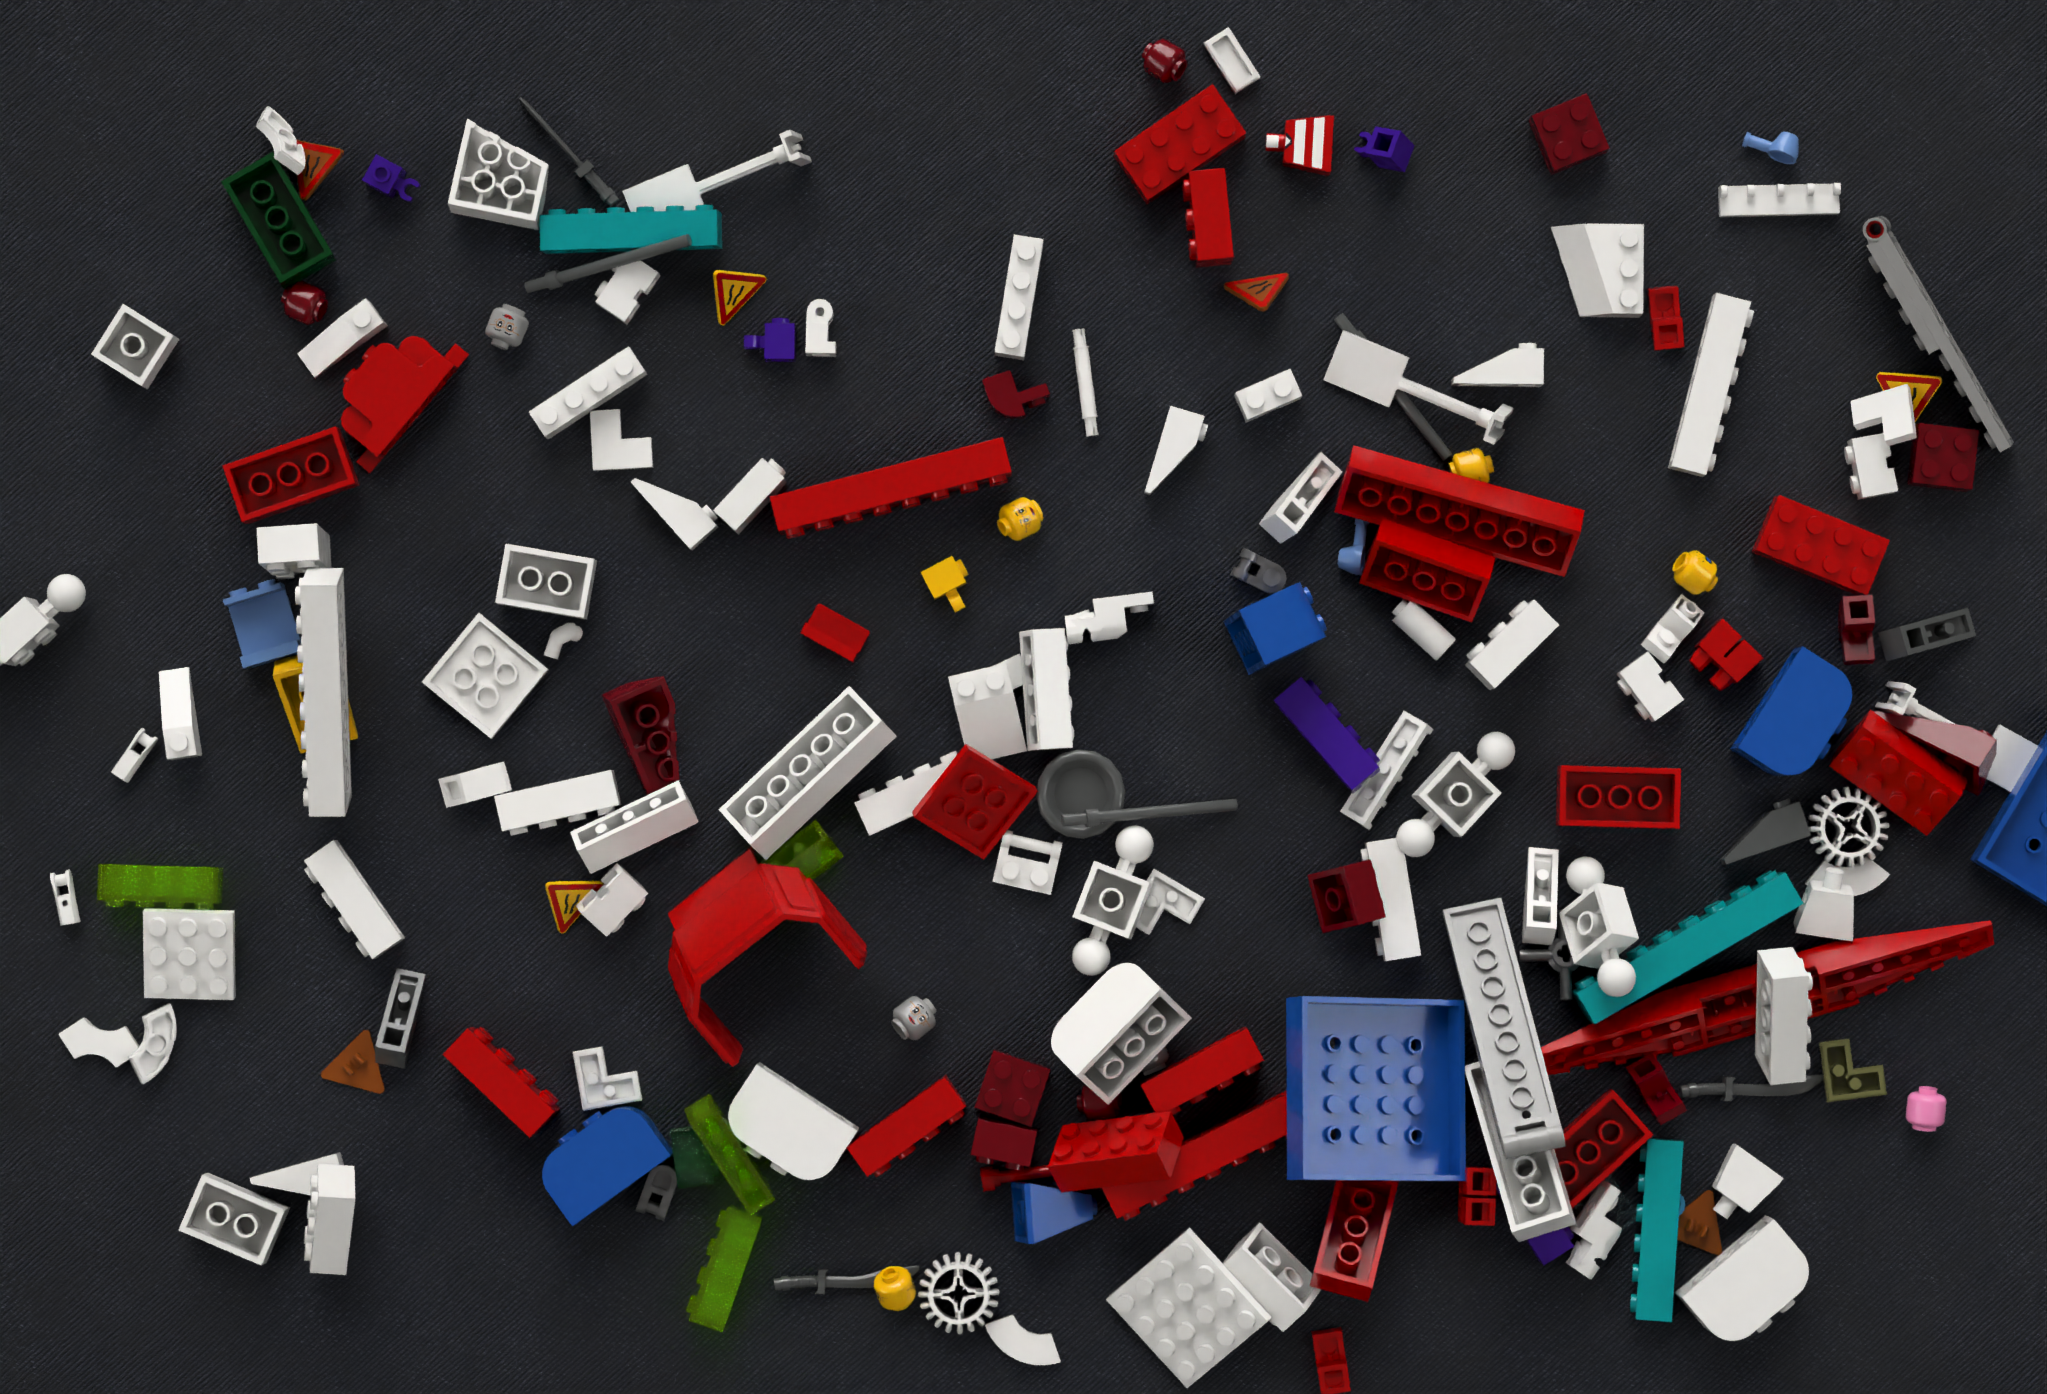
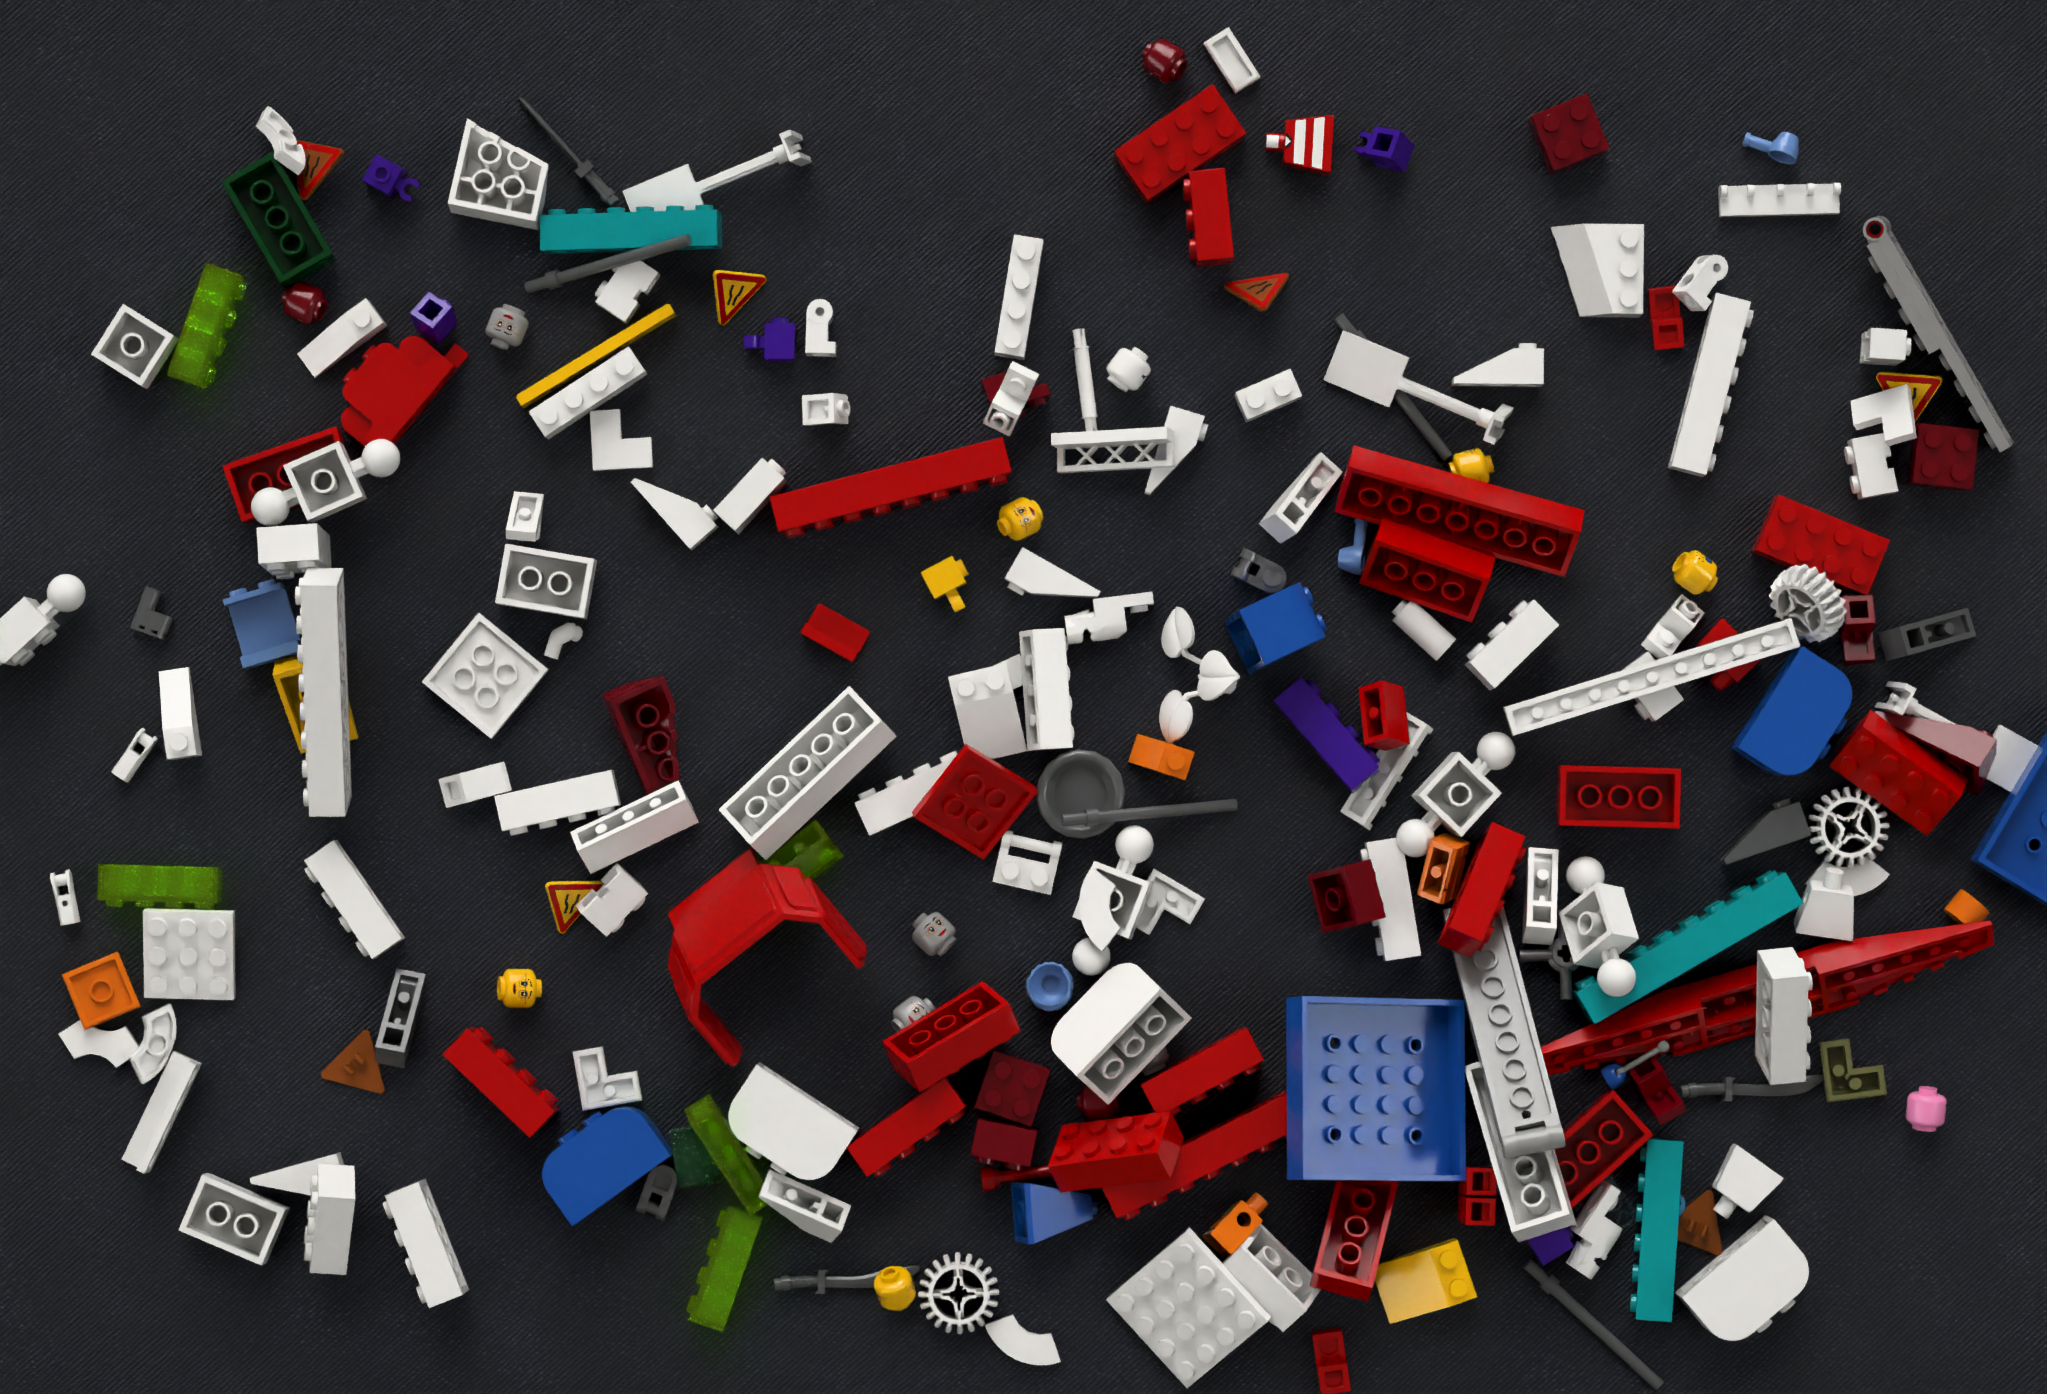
(101, 990): none -> orange plate
(148, 617): none -> dark grey piece
(161, 1112): none -> white fence
(206, 325): none -> clear neon green brick
(325, 482): none -> white brick
(426, 1243): none -> white brick
(433, 317): none -> dark purple brick
(518, 988): none -> yellow head
(525, 517): none -> white slope
(596, 355): none -> yellow tile
(805, 1206): none -> white slope
(825, 409): none -> white bracket
(933, 933): none -> light grey head
(951, 1036): none -> red brick
(1011, 398): none -> white slope
(1040, 577): none -> white slope
(1049, 986): none -> medium blue hair
(1095, 909): none -> white tile
(1114, 438): none -> white fence
(1128, 369): none -> white head
(1161, 757): none -> orange slope
(1214, 678): none -> white plant
(1227, 1234): none -> orange torso
(1383, 715): none -> red brick
(1424, 1281): none -> yellow slope
(1443, 868): none -> orange brick
(1482, 890): none -> red brick
(1550, 1284): none -> dark grey bar
(1616, 1074): none -> hinge
(1651, 676): none -> white plate
(1700, 280): none -> white leg
(1809, 601): none -> white gear
(1884, 346): none -> white brick
(1965, 908): none -> orange piece

